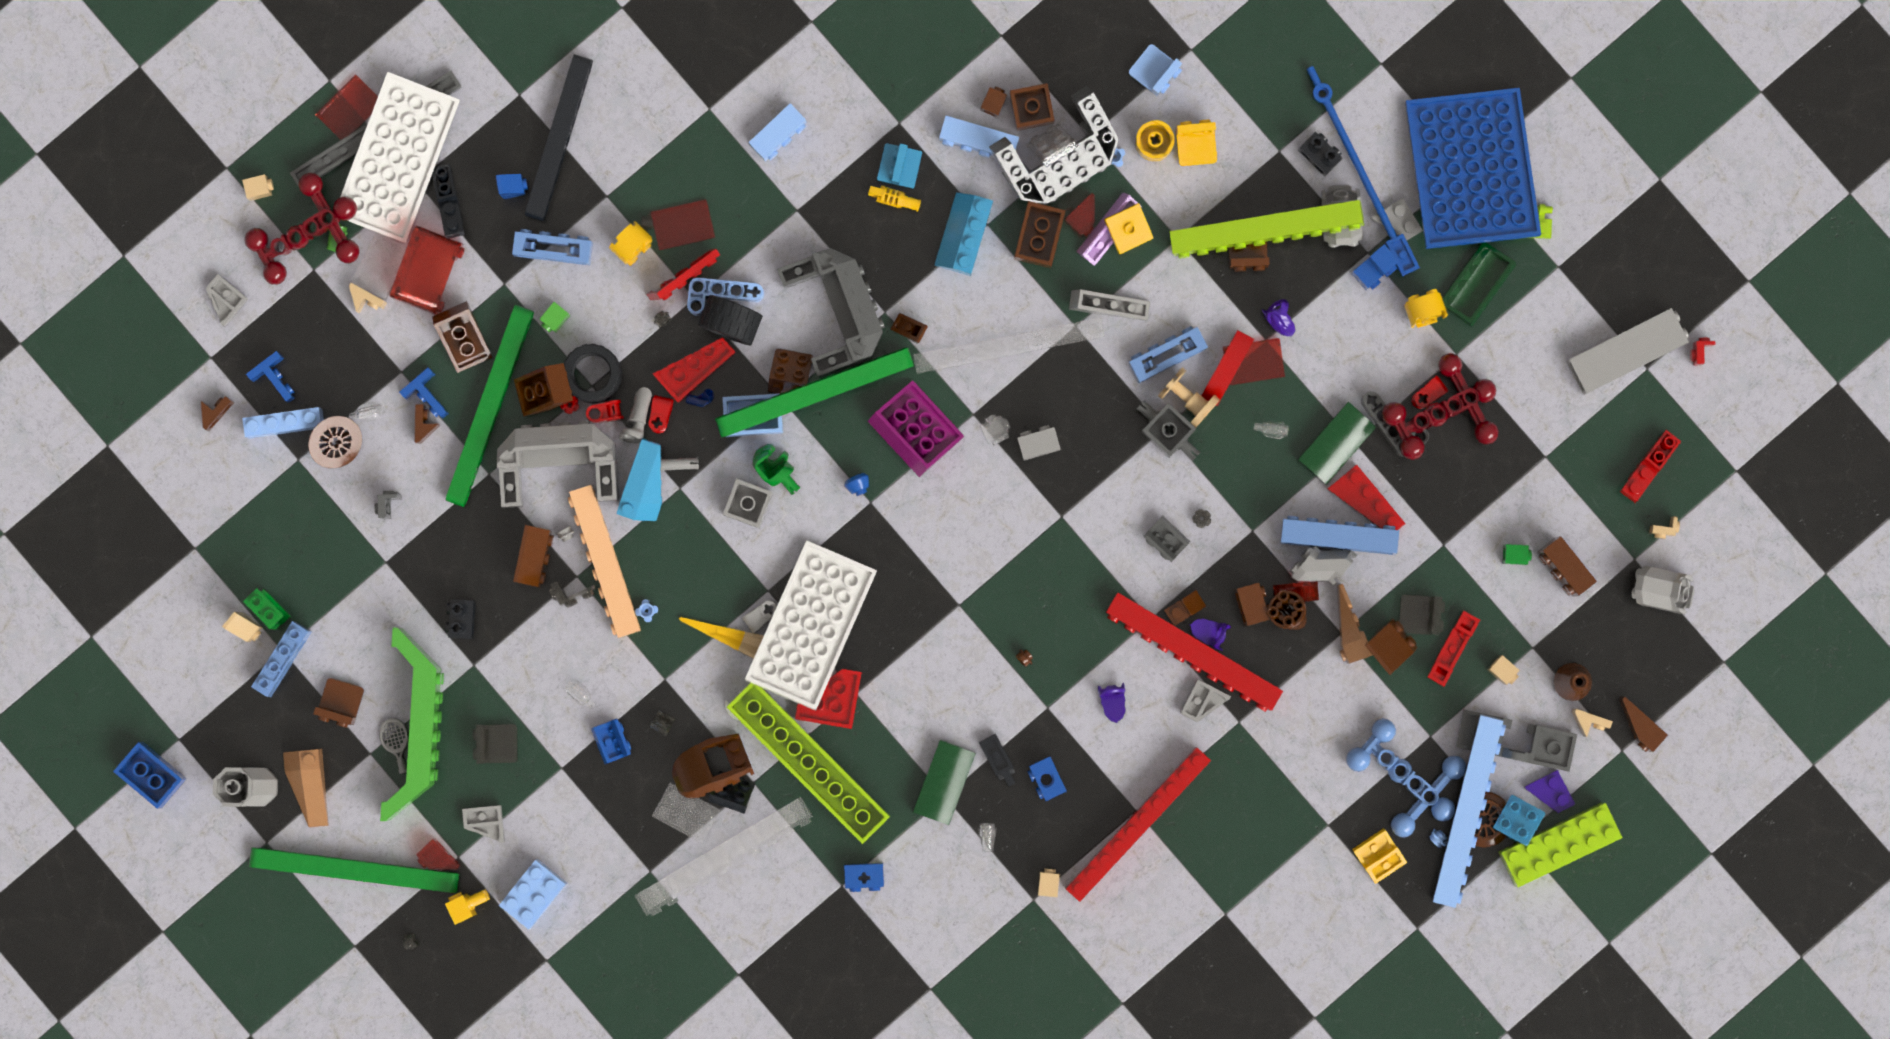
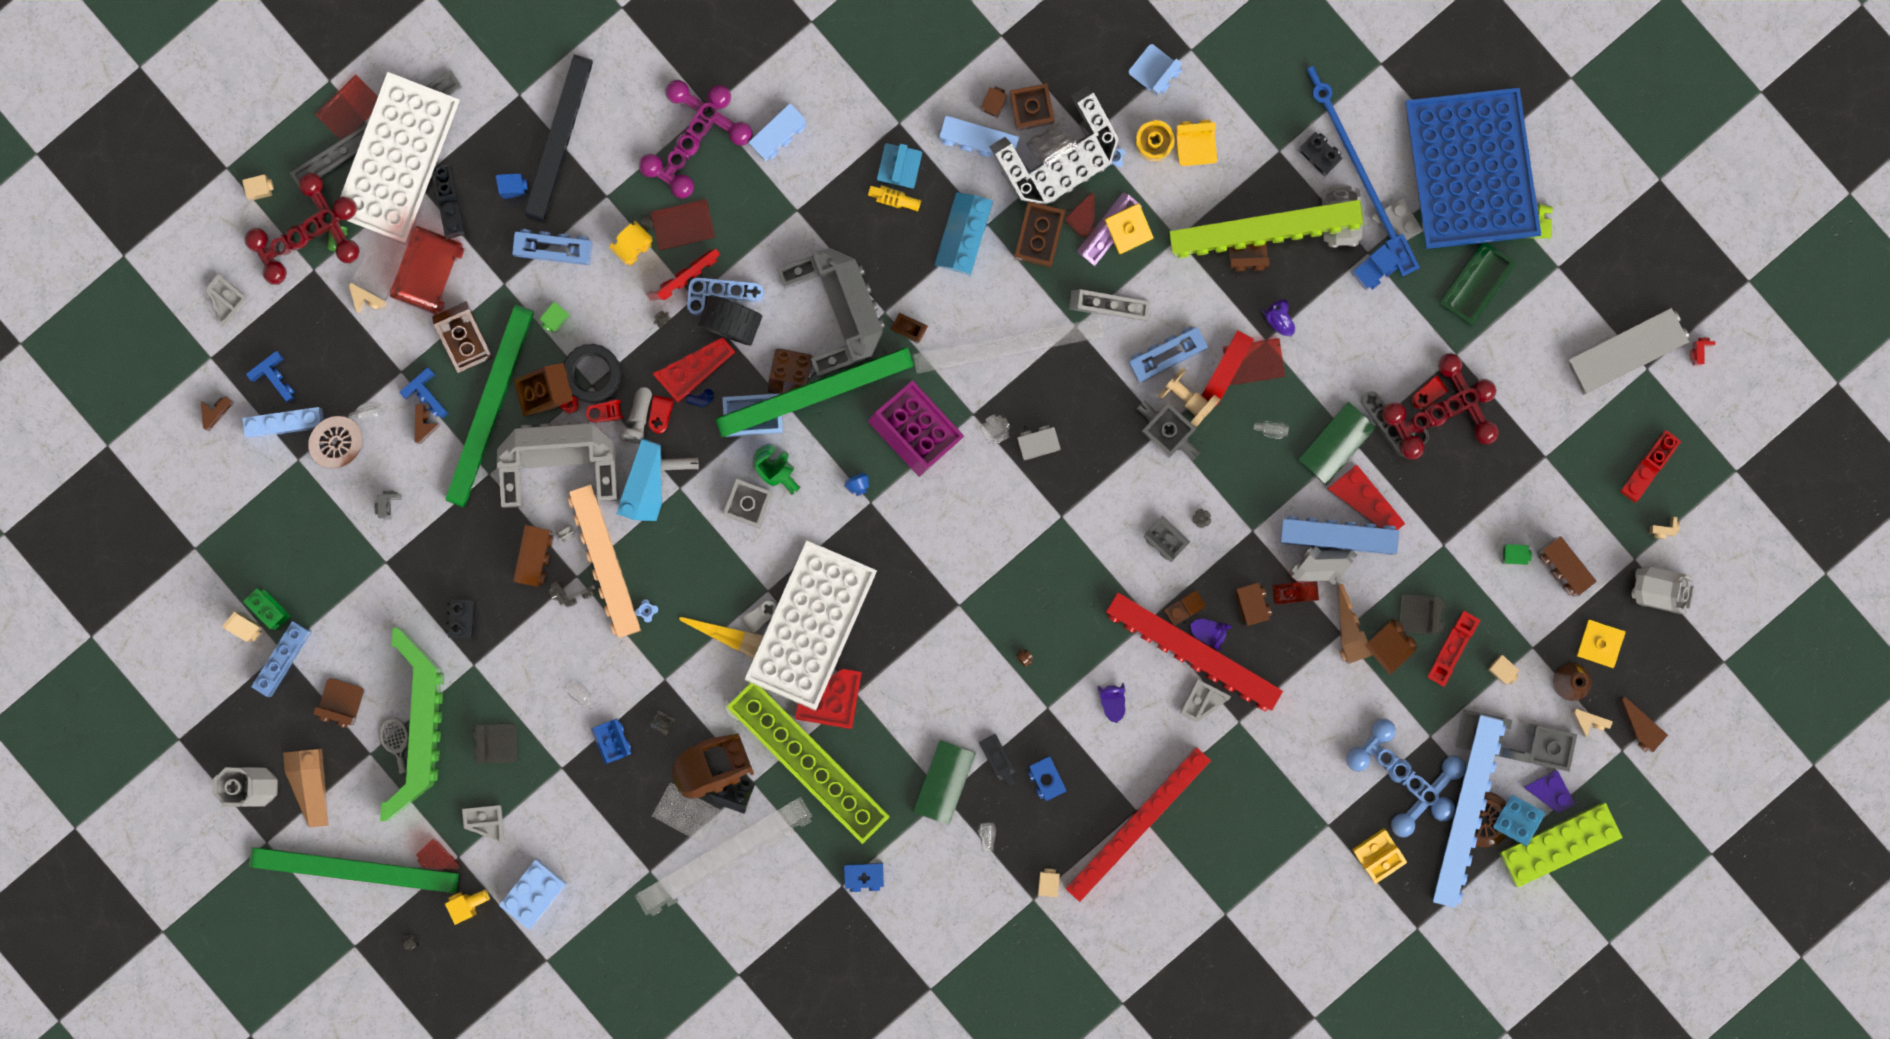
(150, 775): blue brick -> none
(718, 98): none -> magenta piece
(1287, 610): reddish brown cone -> none
(1425, 309): yellow brick -> none
(1438, 838): light blue plate -> none
(1600, 643): none -> yellow plate

